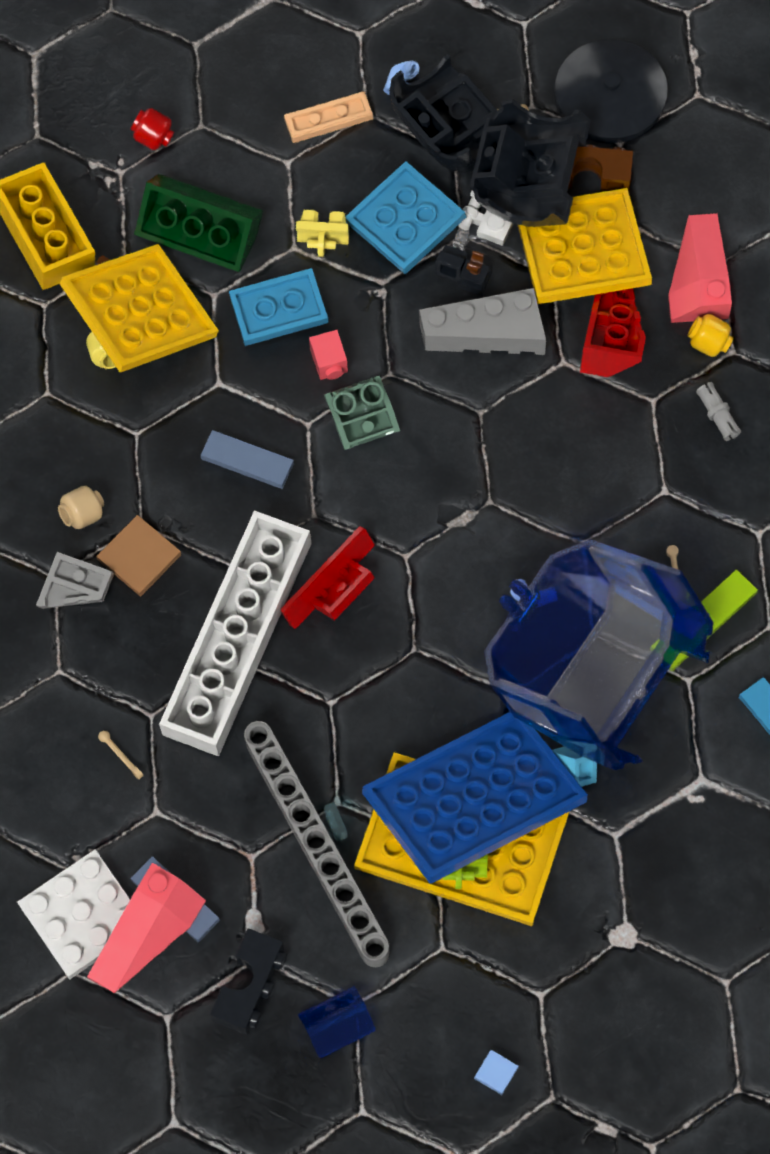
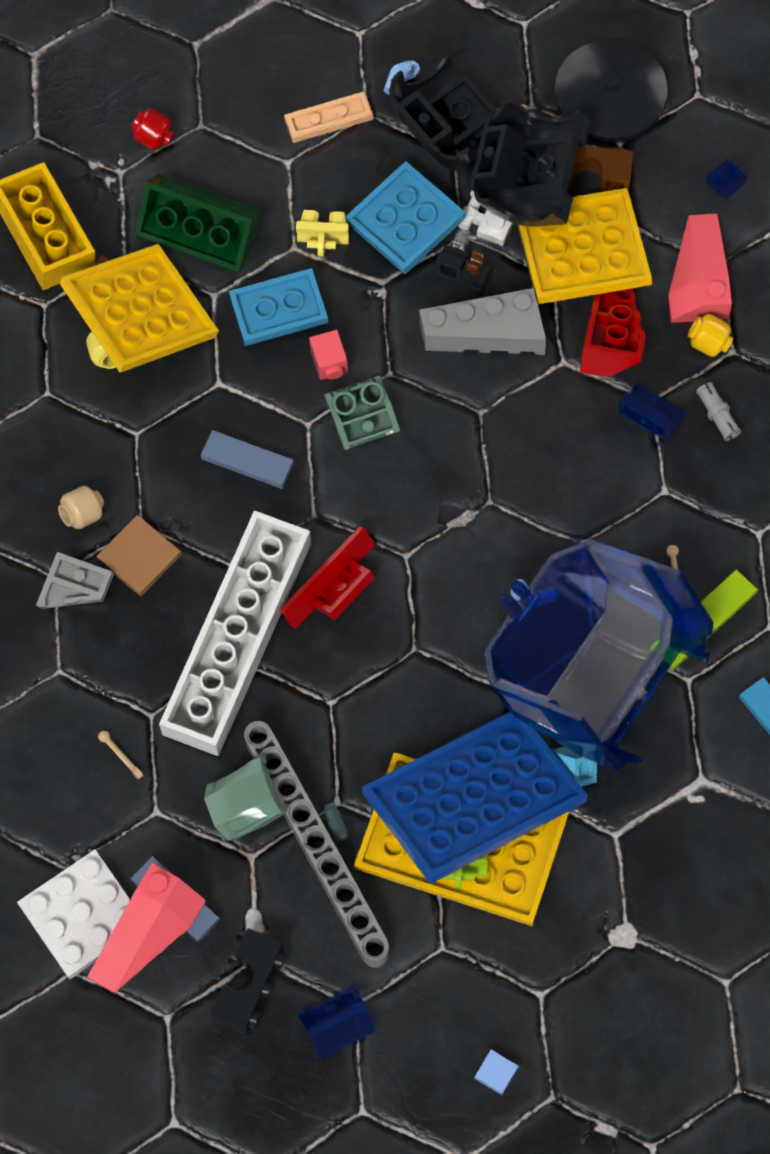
(243, 800): none -> sand green slope
(651, 412): none -> clear blue panel
(726, 178): none -> clear blue tile

